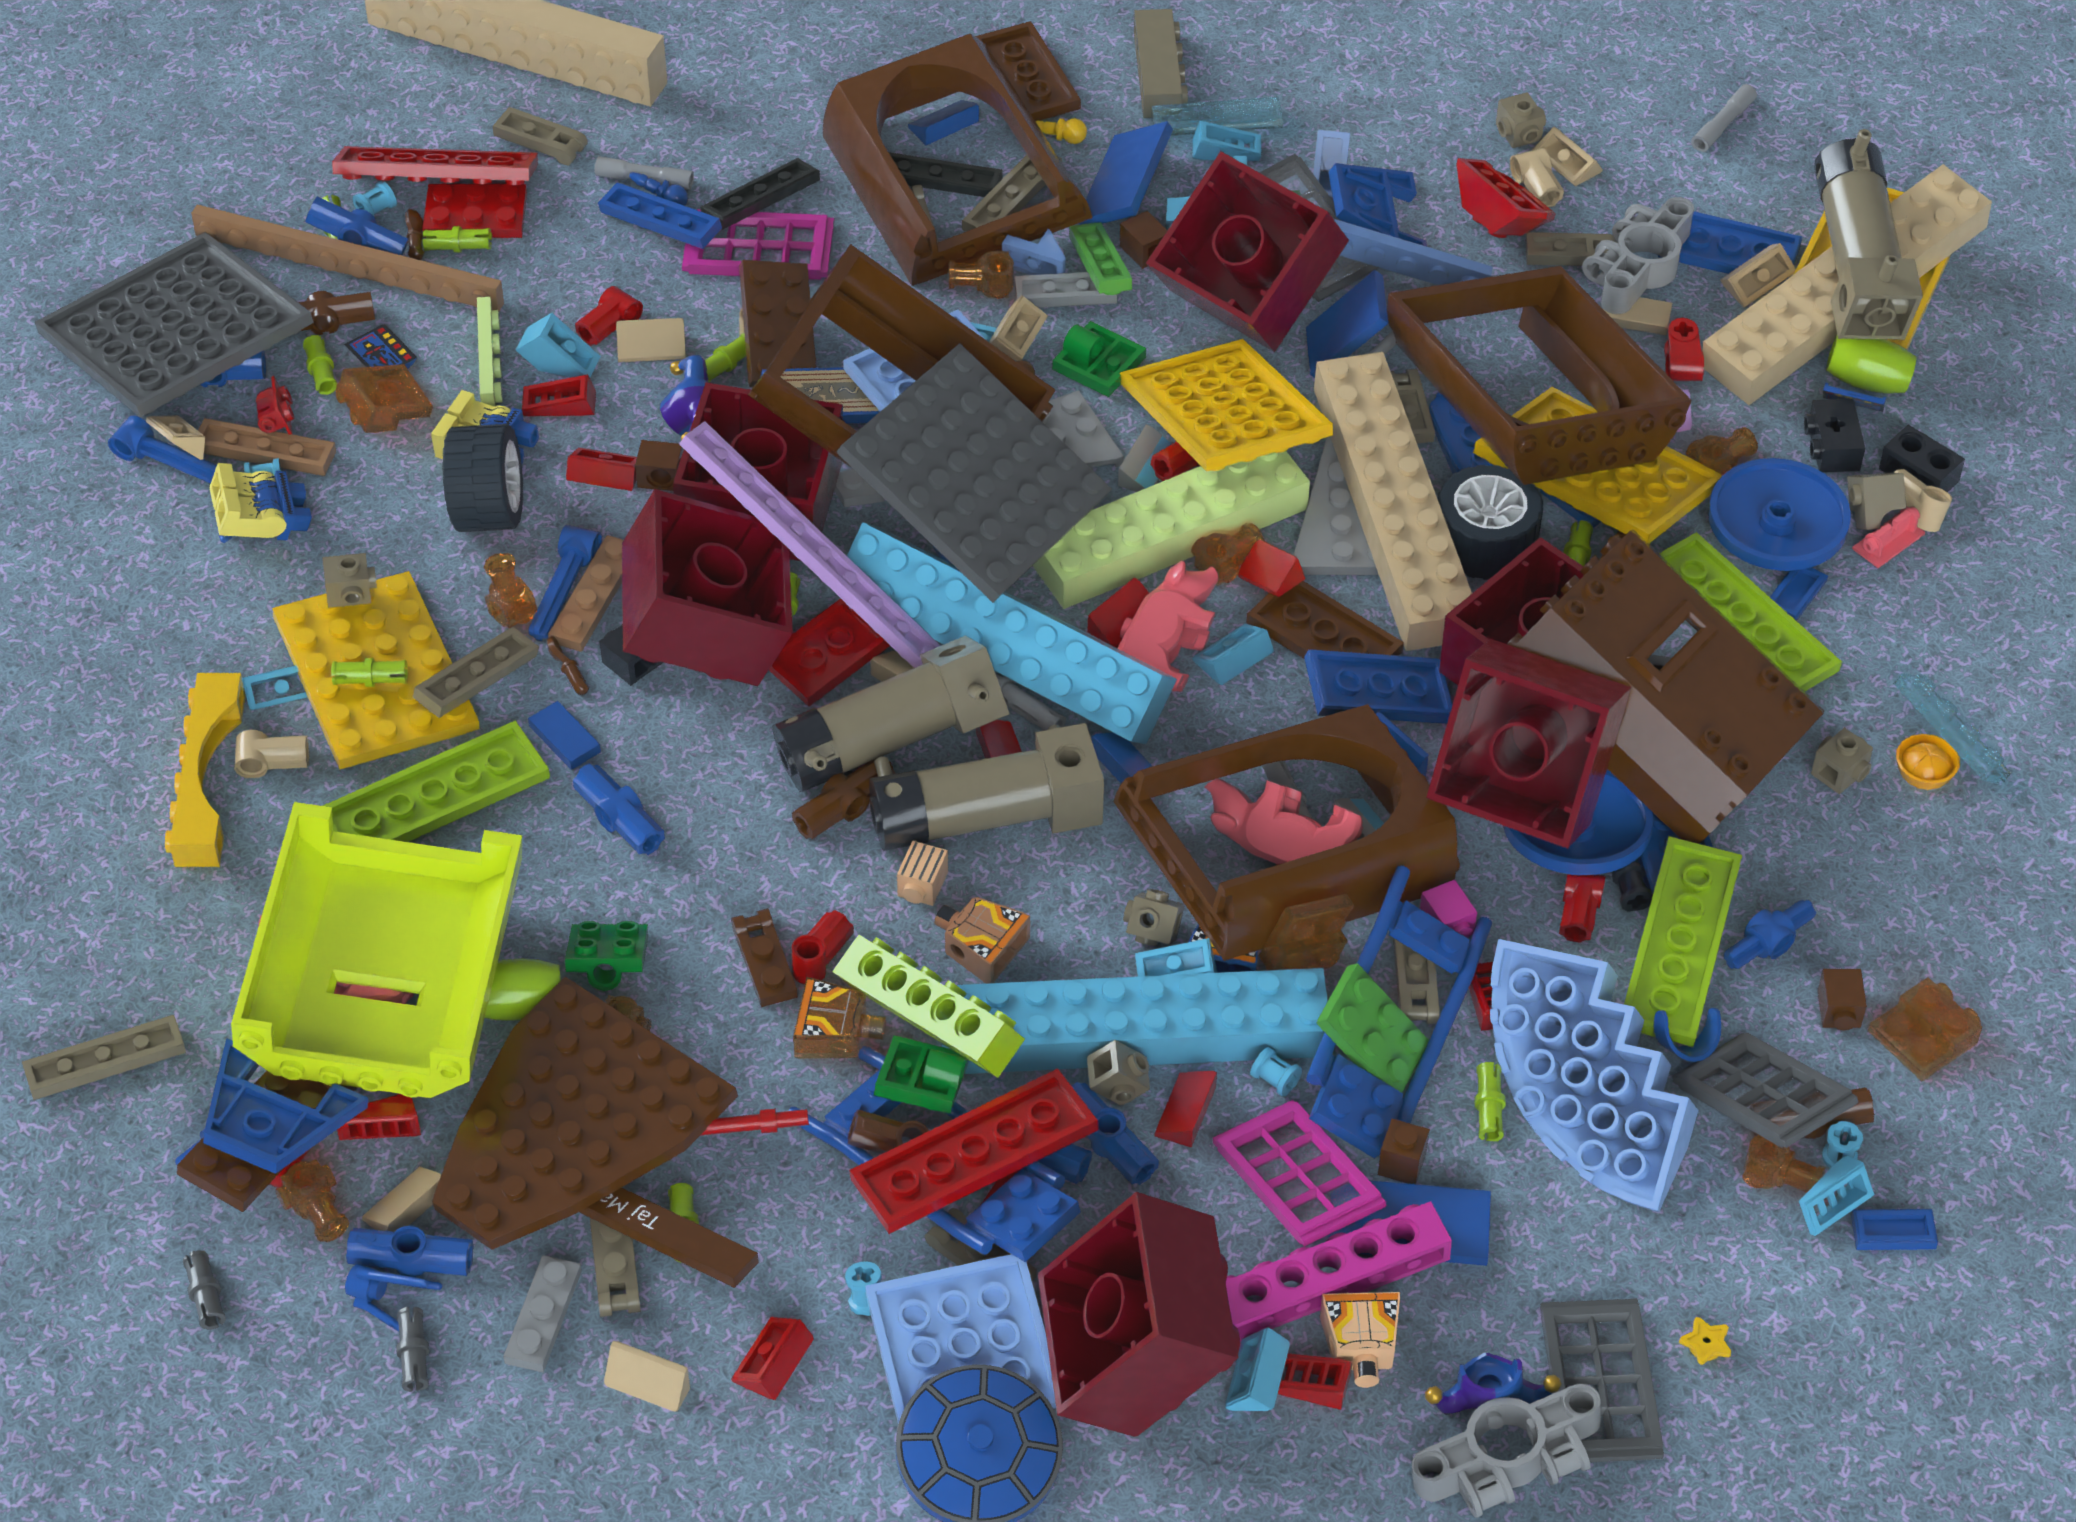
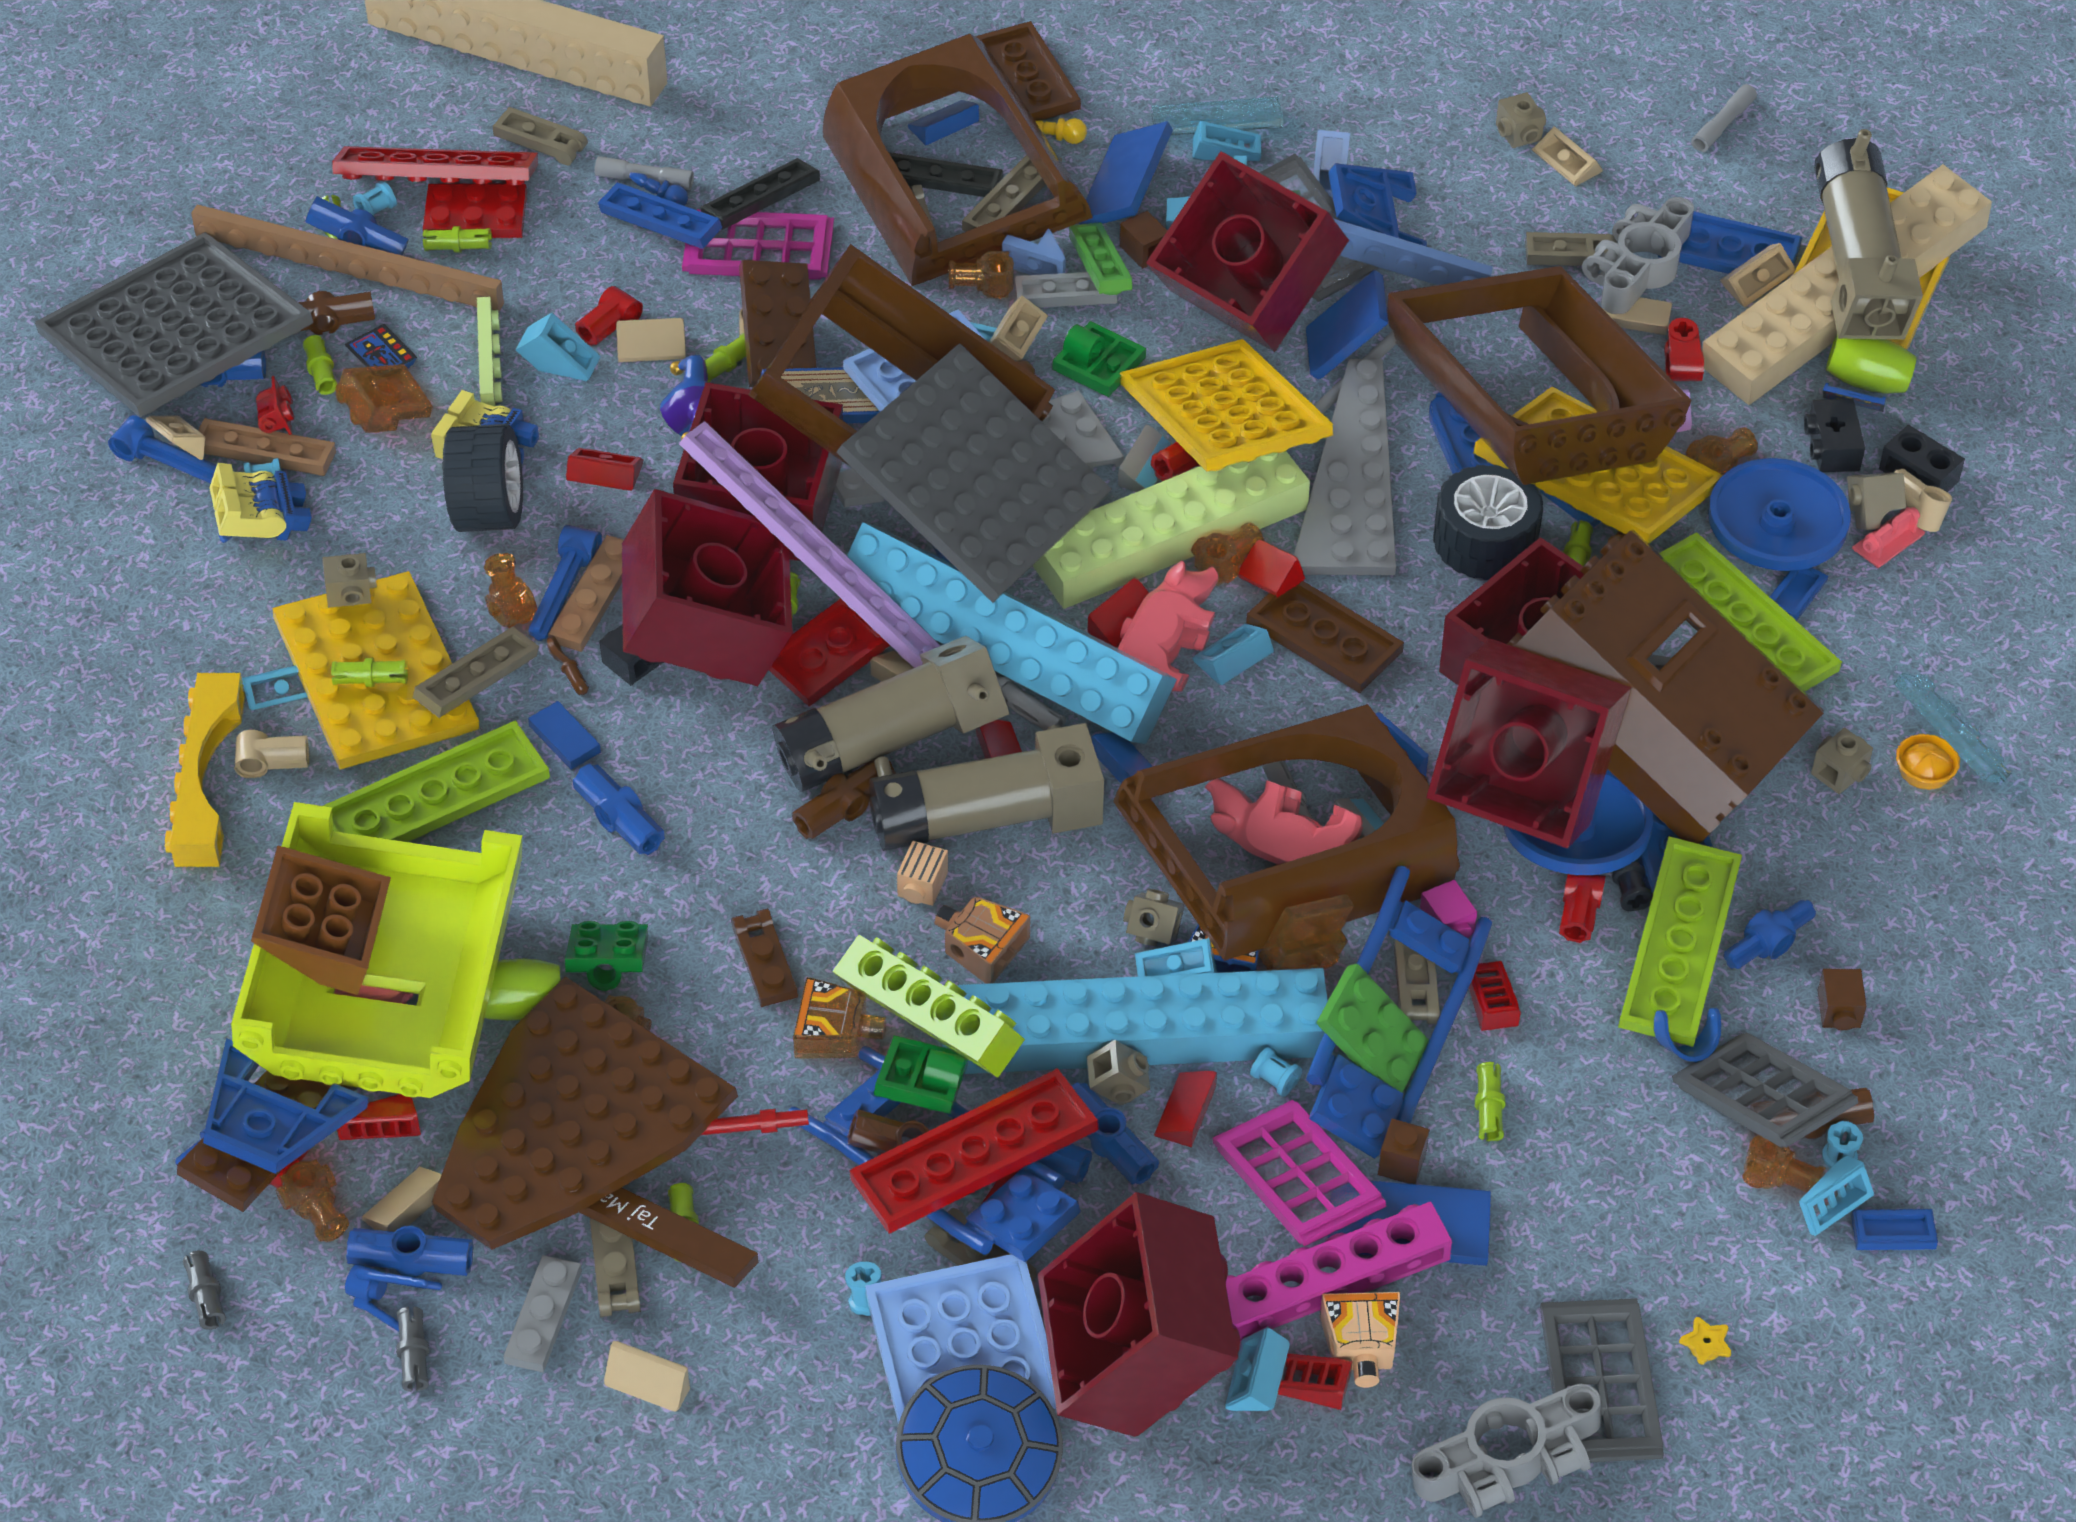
(103, 1057): dark tan plate -> none
(321, 917): none -> dark orange slope
(415, 226): reddish brown piece -> none
(579, 403): red slope -> none
(657, 464): reddish brown brick -> none
(773, 1356): red slope -> none
(817, 948): red piece -> none
(1159, 59): dark tan brick -> none
(1390, 684): blue tile -> none
(1392, 495): tan brick -> none
(1415, 404): dark tan plate -> none
(1487, 1379): piece -> none
(1499, 200): red wedge -> none
(1536, 173): tan piece -> none
(1583, 1077): light blue brick -> none
(1927, 1028): clear orange plate -> none

